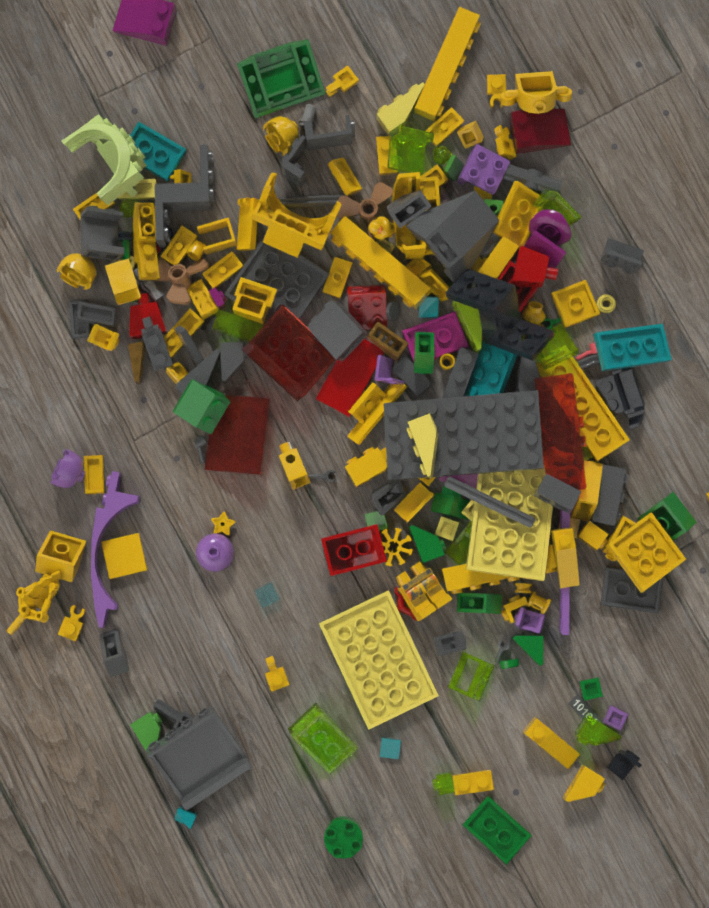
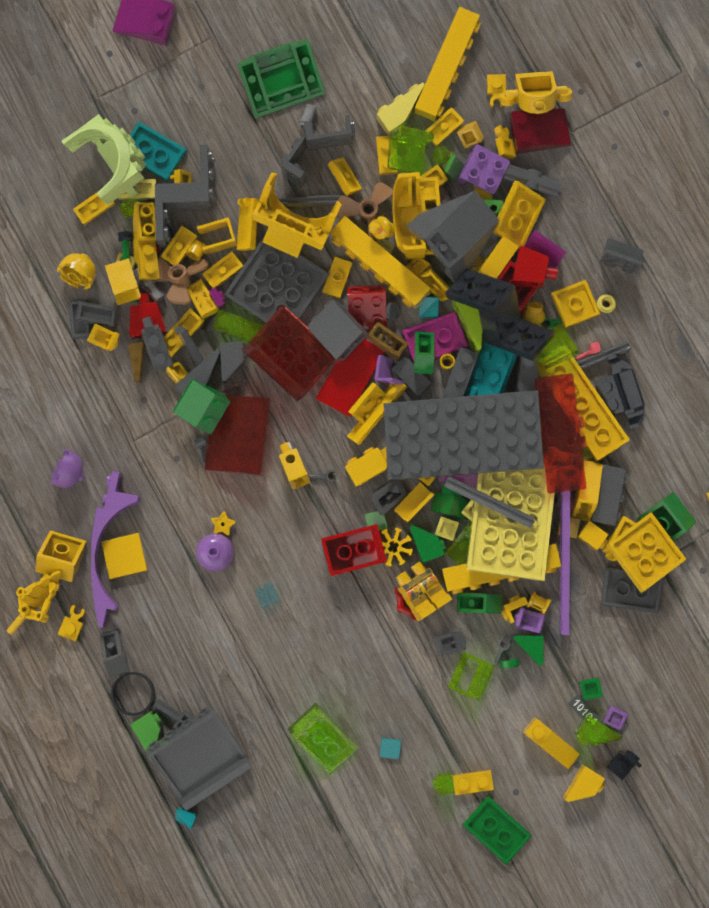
(94, 474): yellow tile -> none
(100, 234): dark grey panel -> none
(113, 693): none -> black tyre
(253, 300): yellow plate -> none
(276, 676): yellow plate -> none
(281, 134): yellow cylinder -> none
(343, 80): yellow plate -> none
(343, 837): green brick -> none
(378, 659): light yellow plate -> none
(408, 207): dark grey slope -> none
(426, 440): light yellow slope -> none
(523, 588): yellow bush -> none
(551, 225): magenta hat -> none
(554, 201): clear neon green tile -> none
(557, 493): dark grey hinge -> none
(565, 557): yellow slope -> none
(632, 347): teal plate -> none

